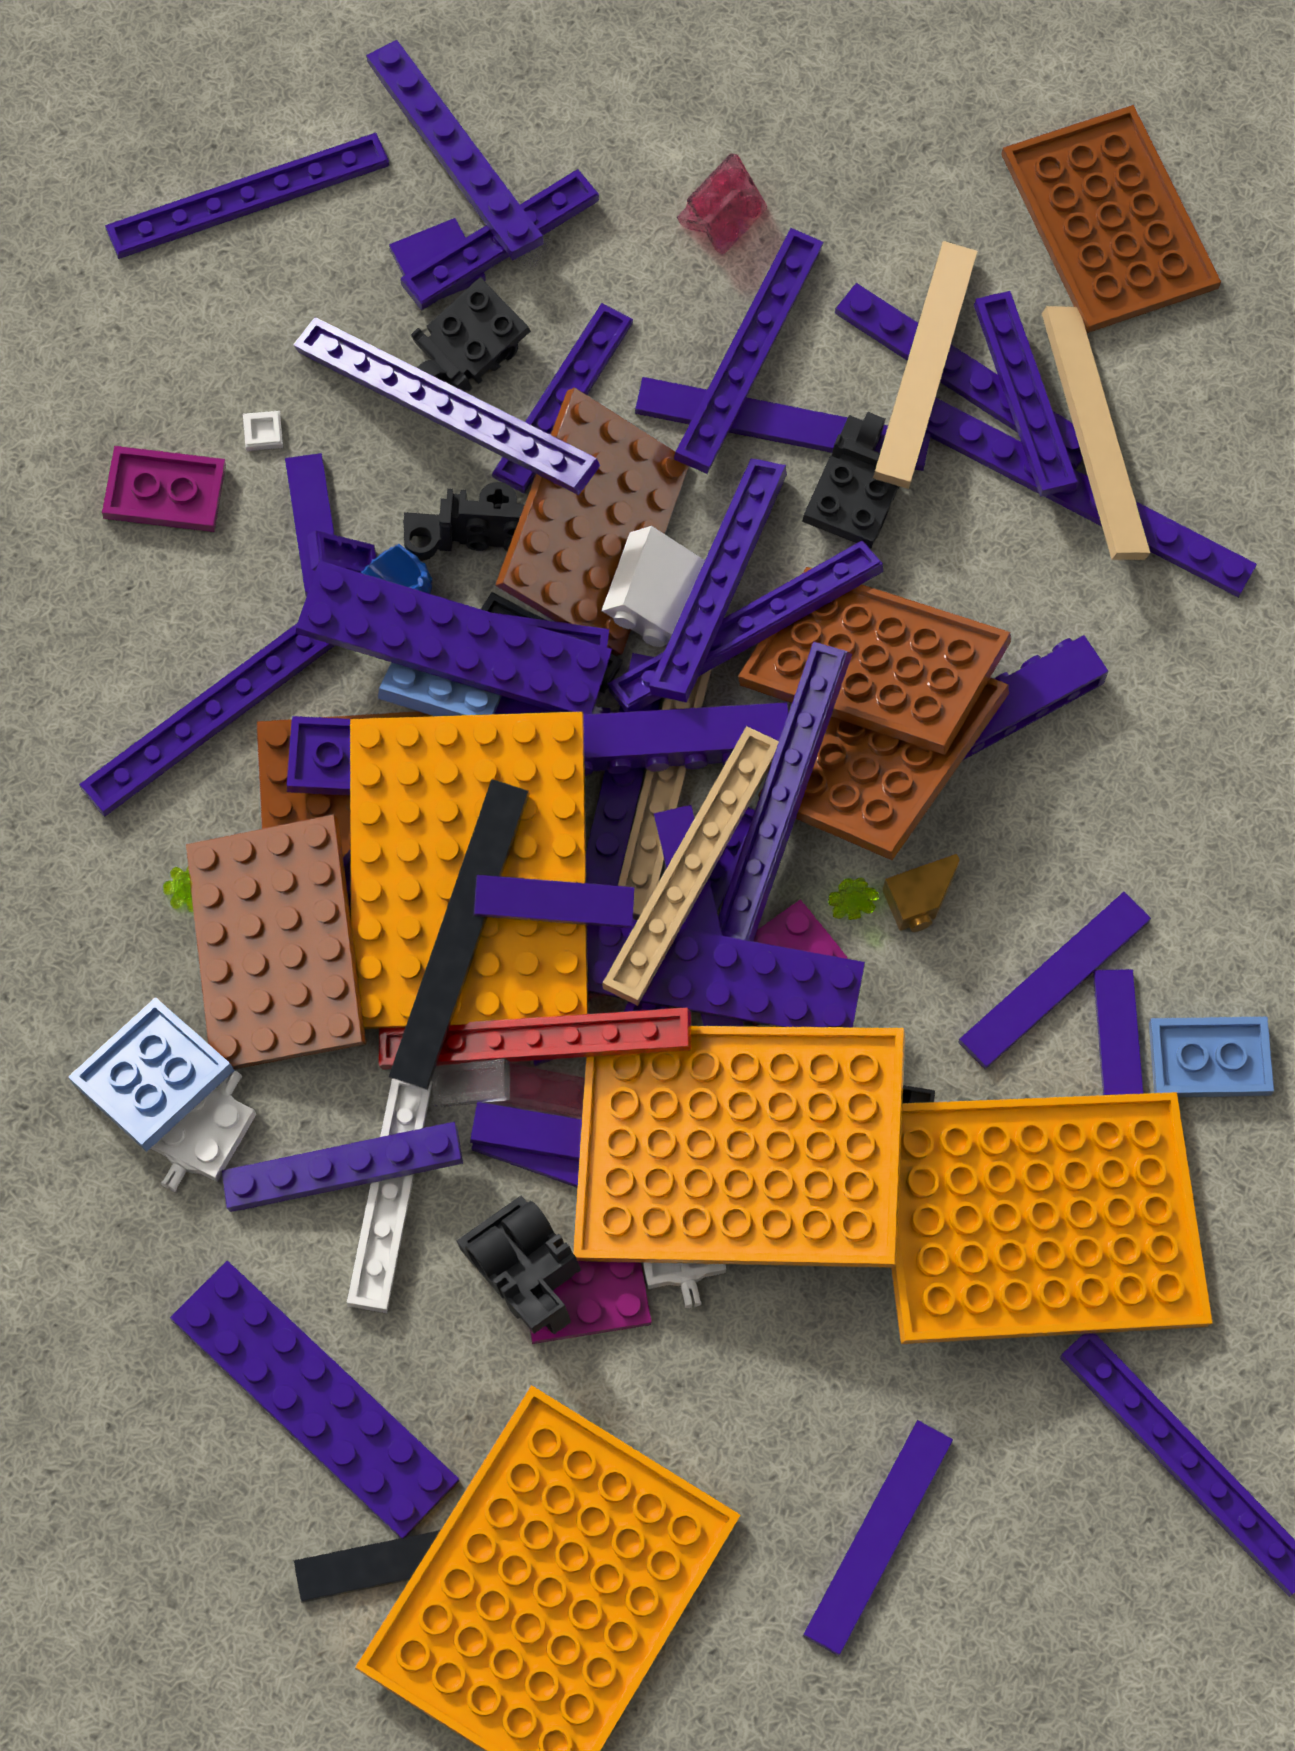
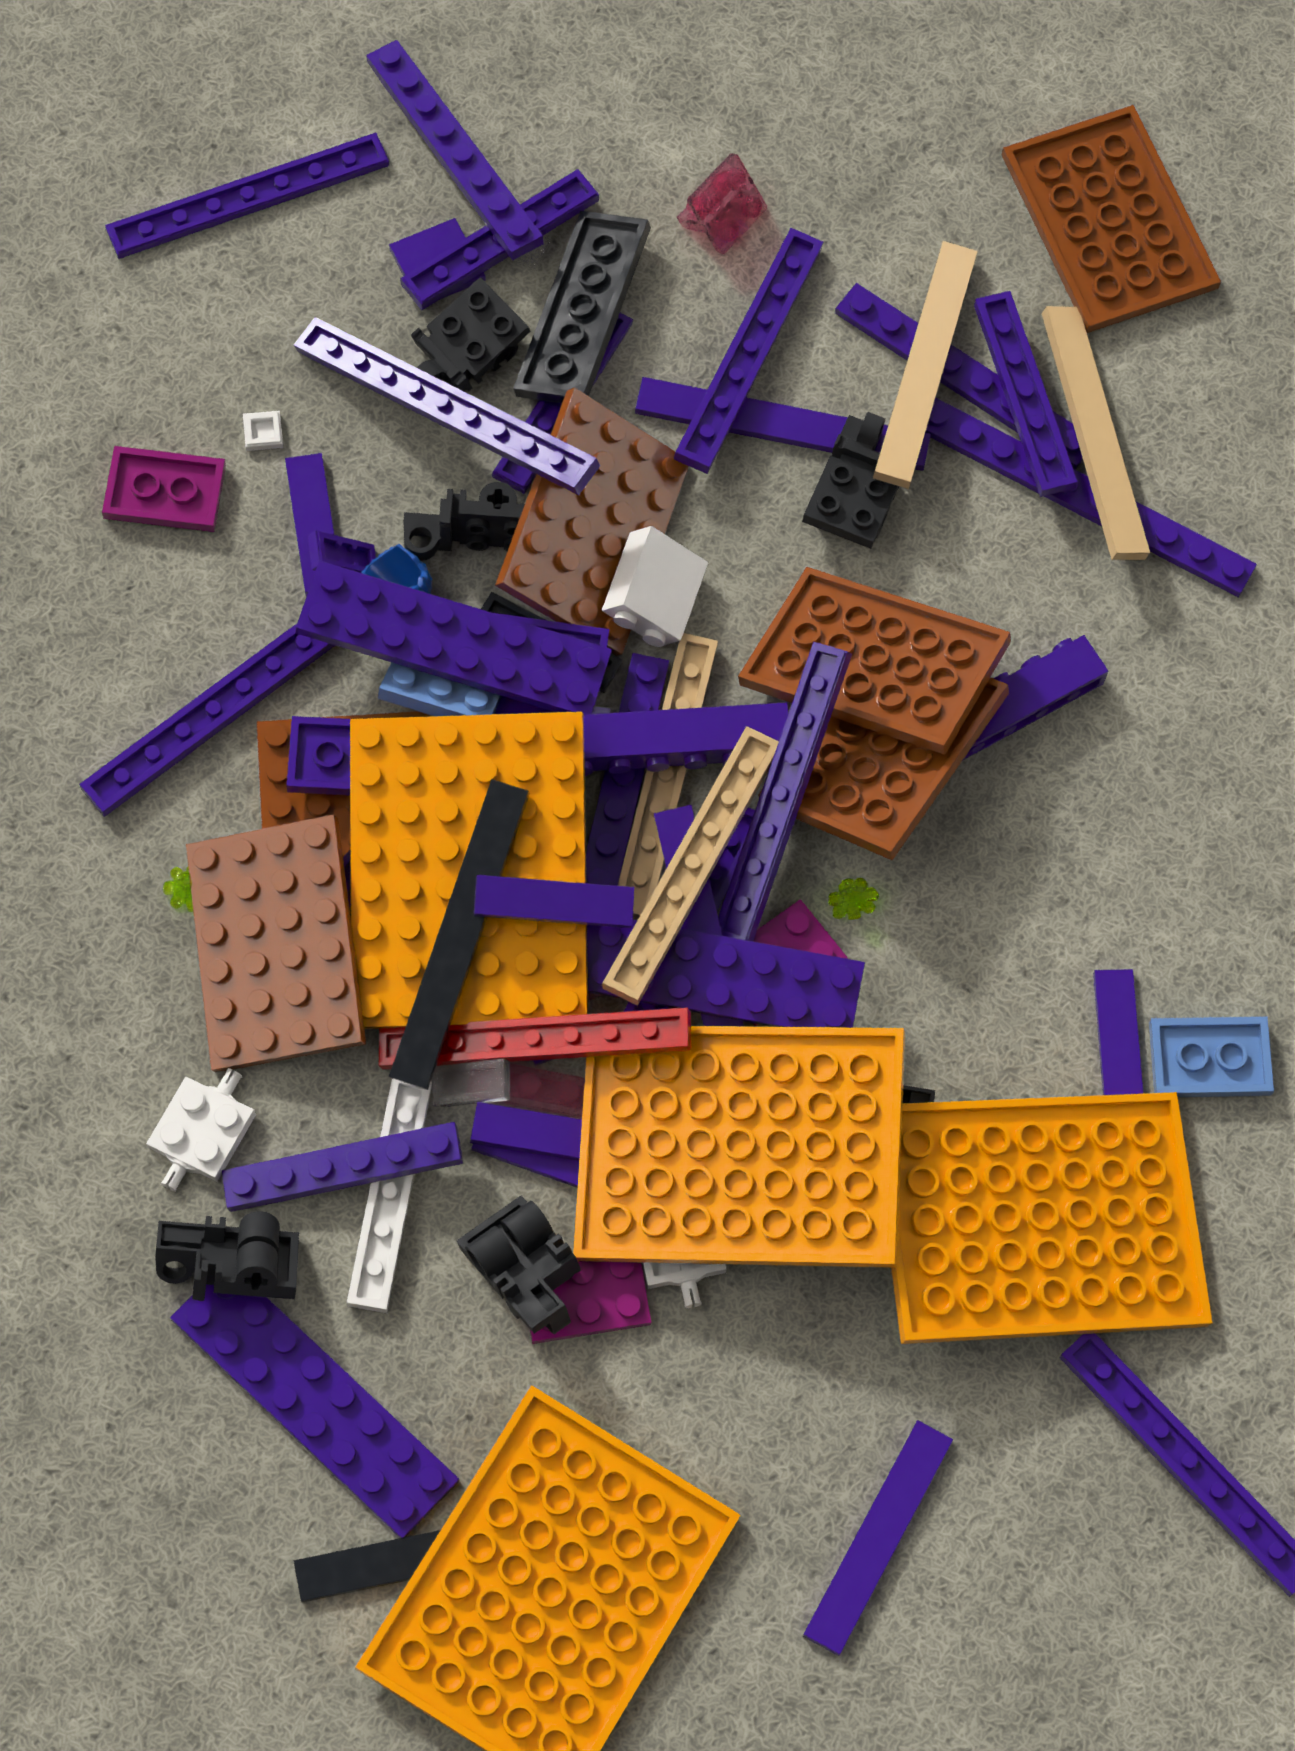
(151, 1074): plate -> none
(236, 1260): none -> black plate
(582, 306): none -> black plate
(718, 580): dark purple plate -> none
(763, 618): dark purple tile -> none
(919, 892): pearl gold slope -> none
(1054, 980): dark purple tile -> none

